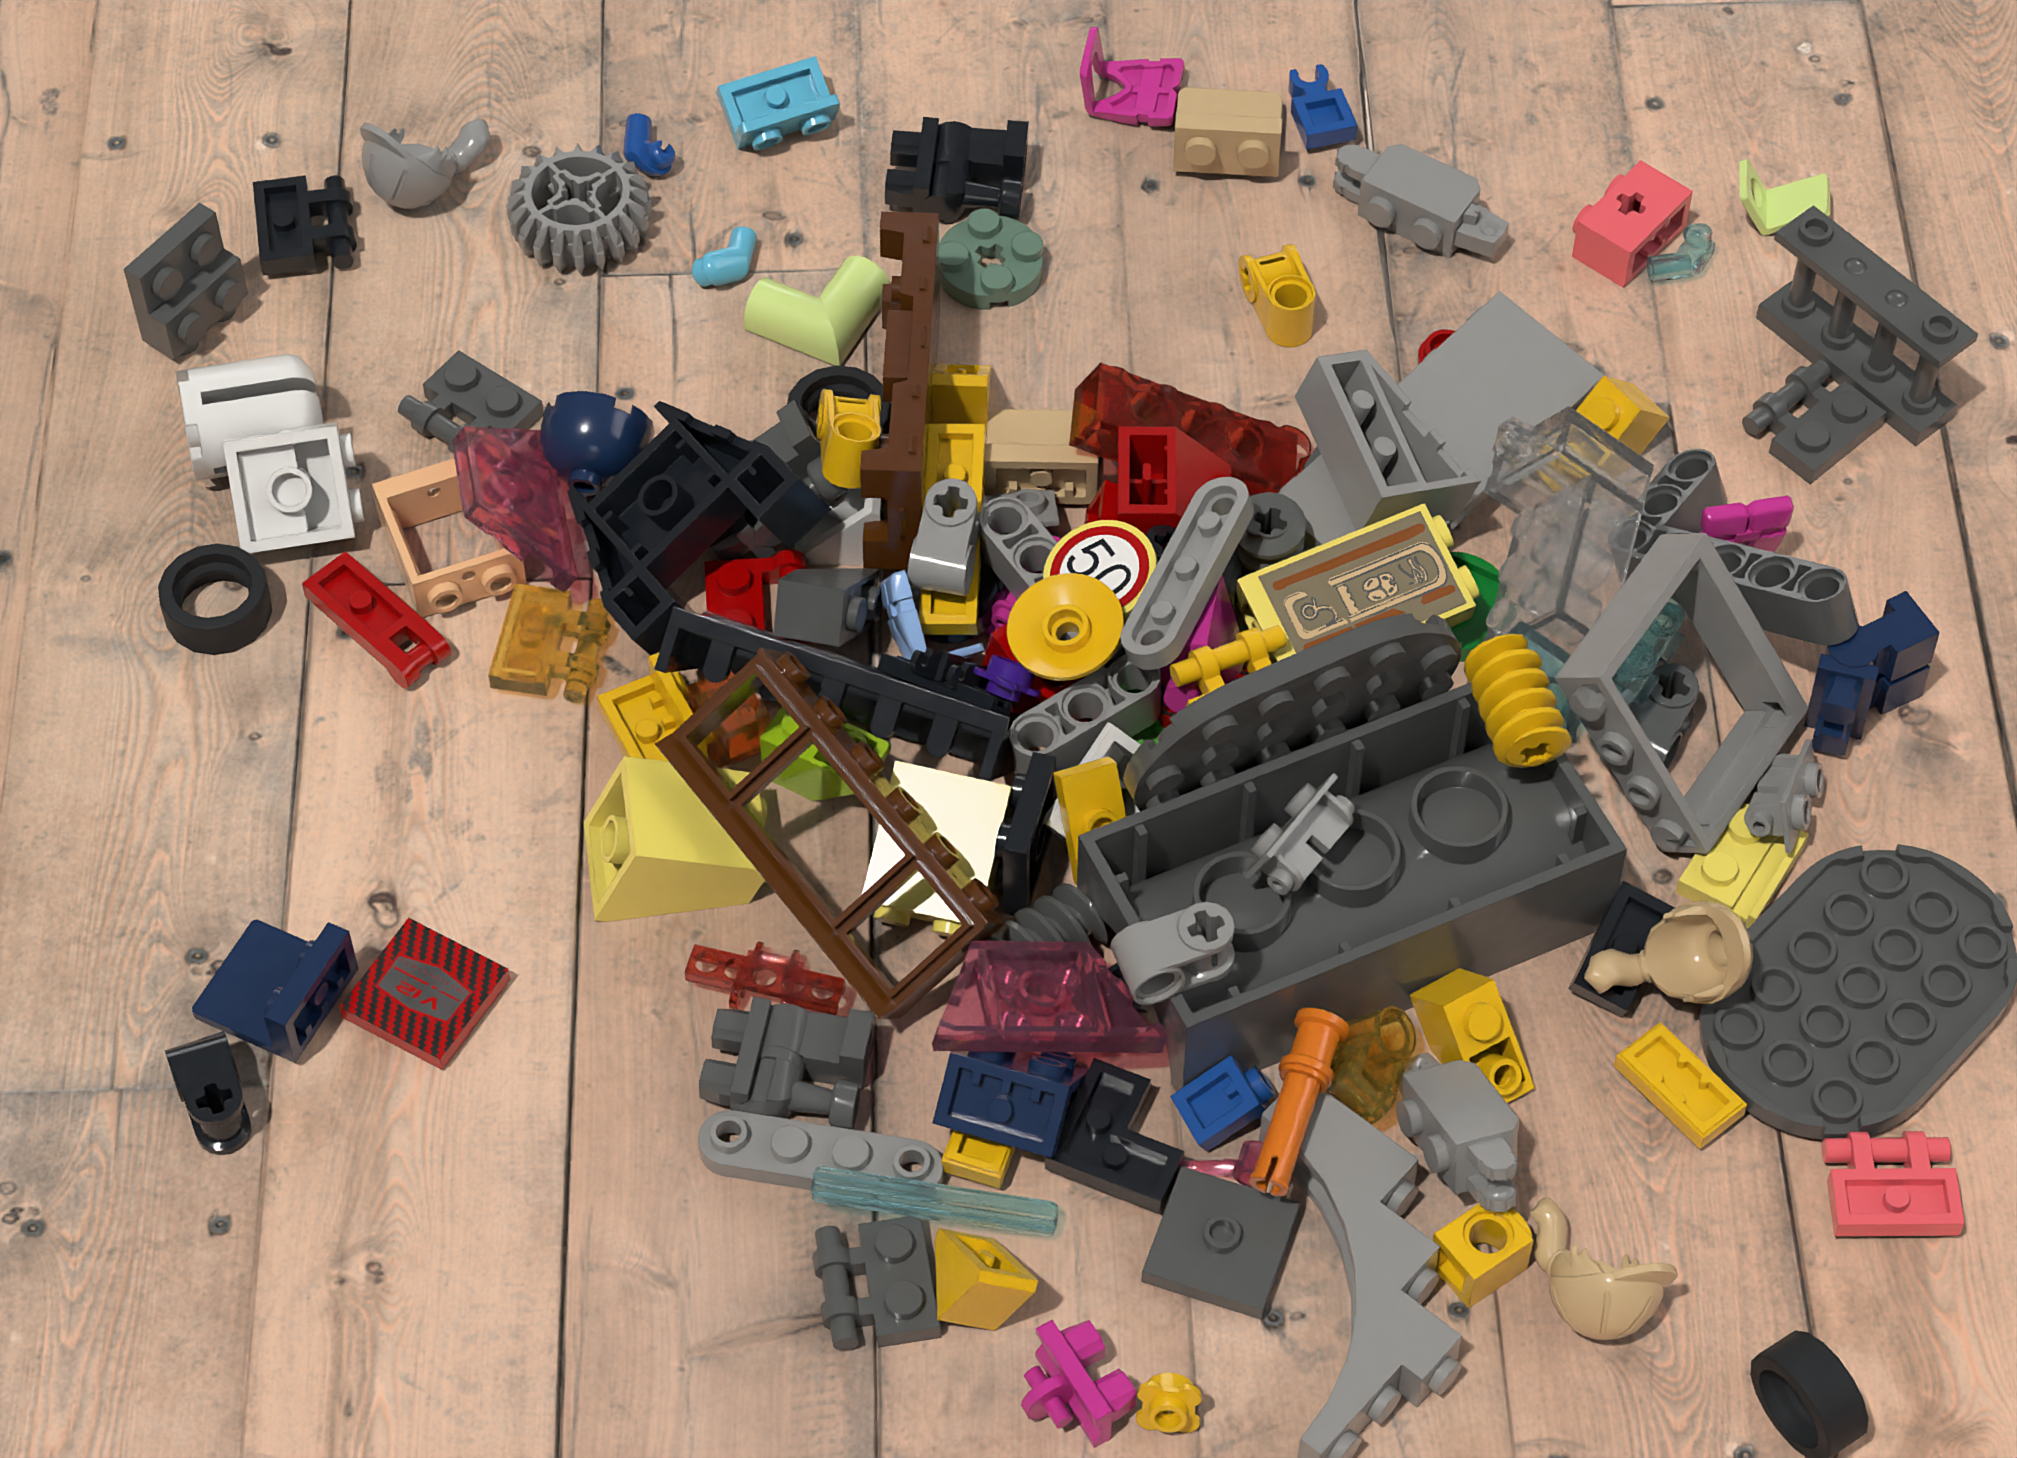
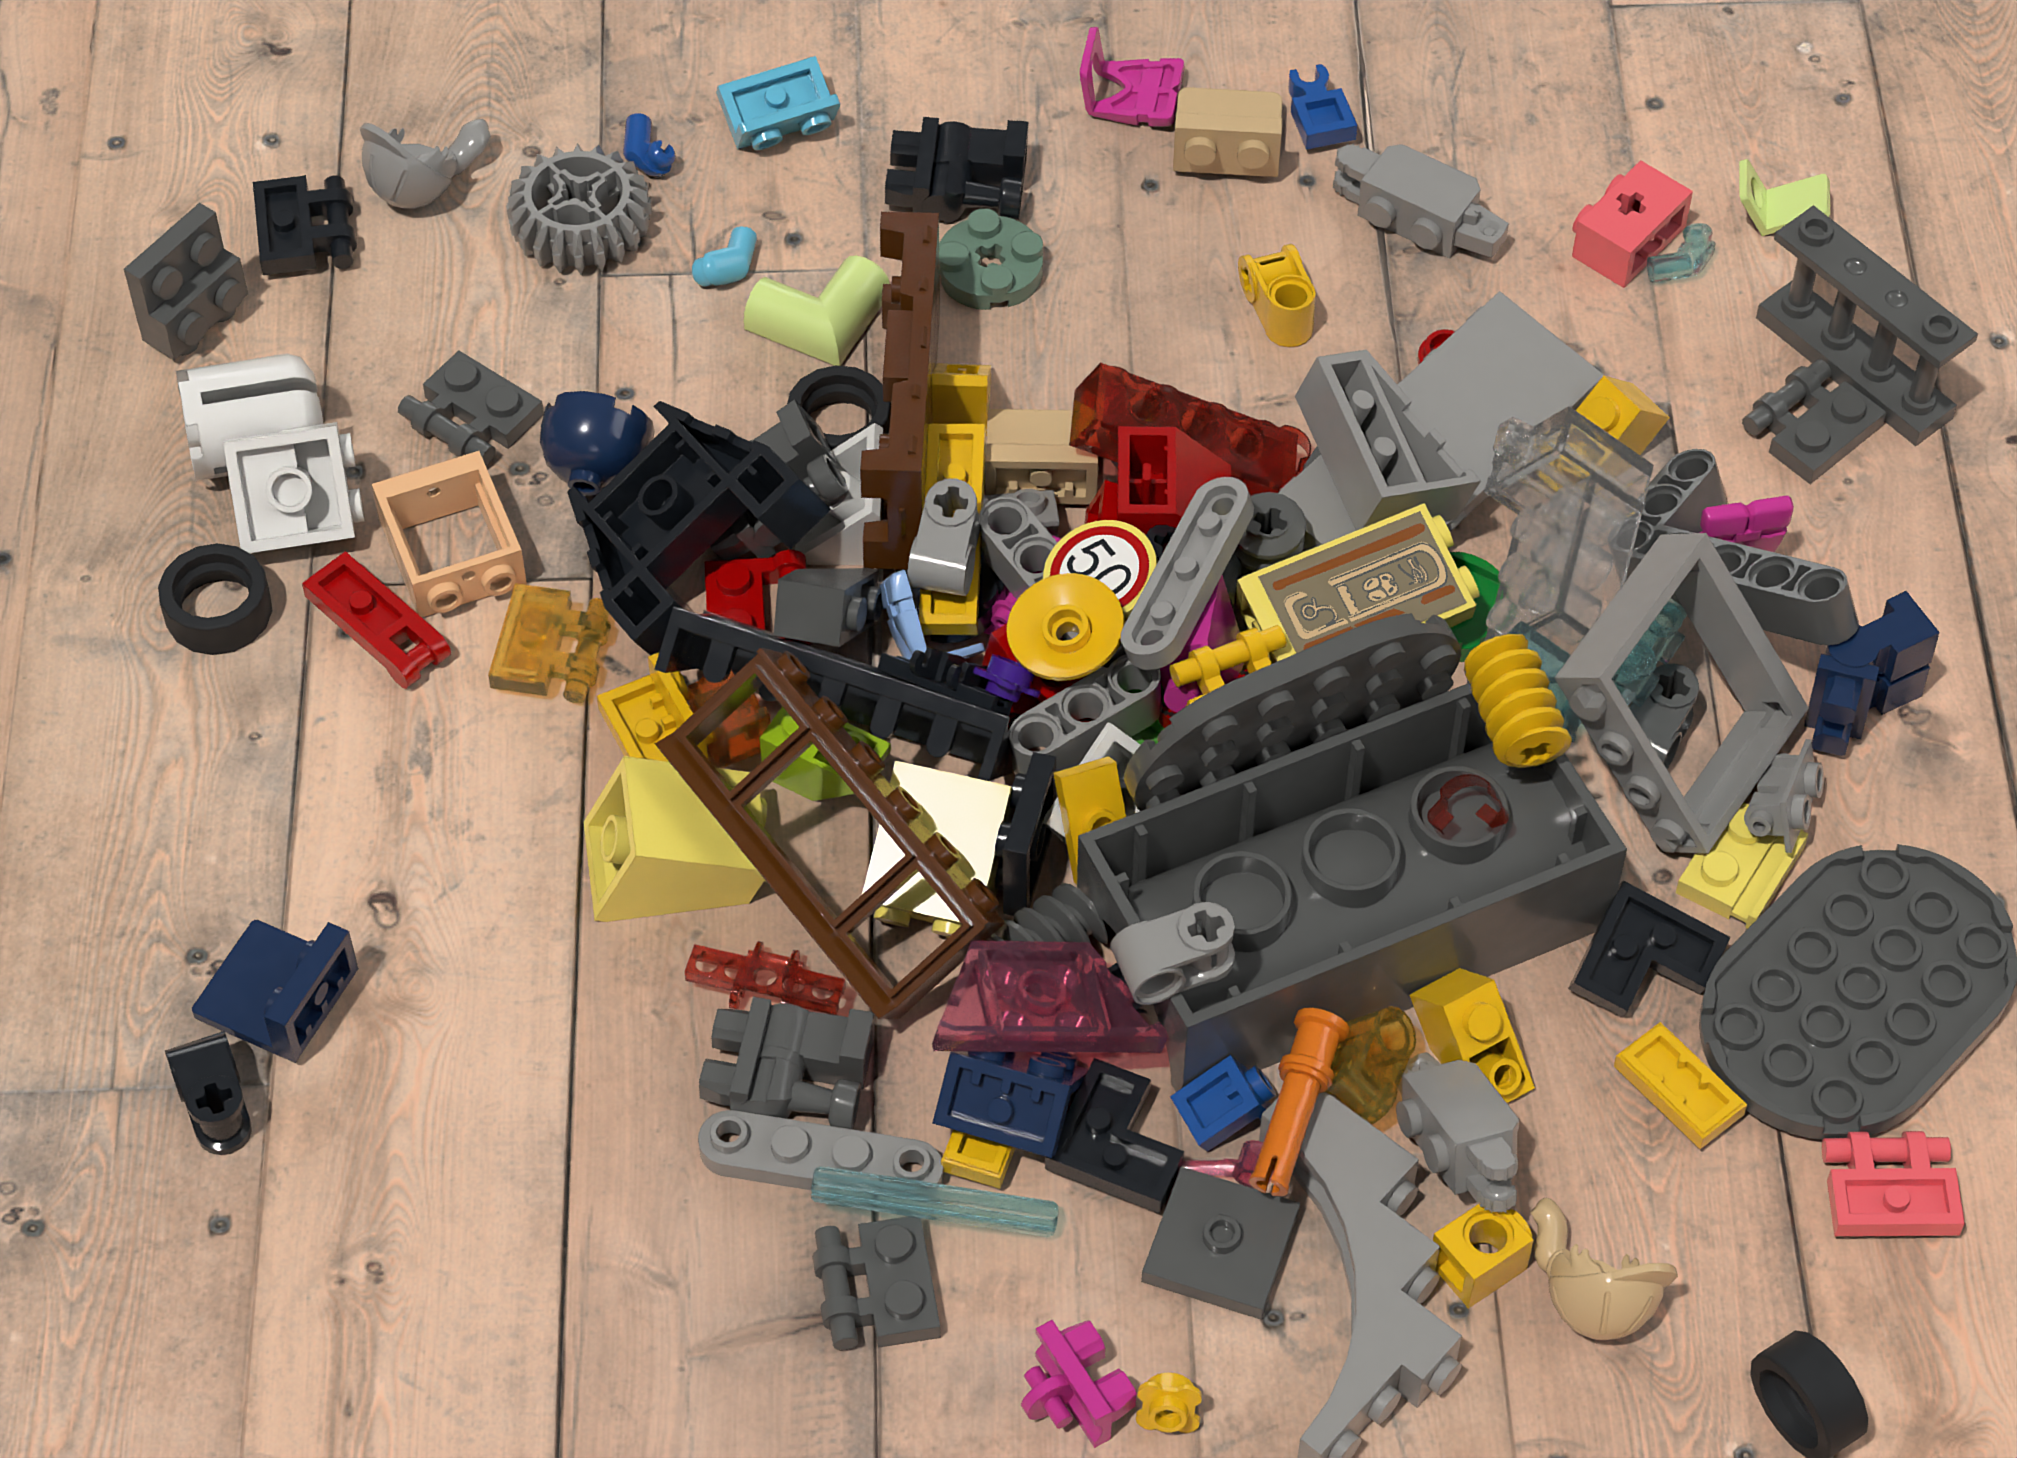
(425, 993): tile -> none
(515, 496): clear pink wing -> none
(844, 431): yellow piece -> none
(978, 1280): yellow slope -> none
(1284, 851): light grey hinge -> none
(1440, 817): none -> clear red piece
(1691, 955): tan piece -> none

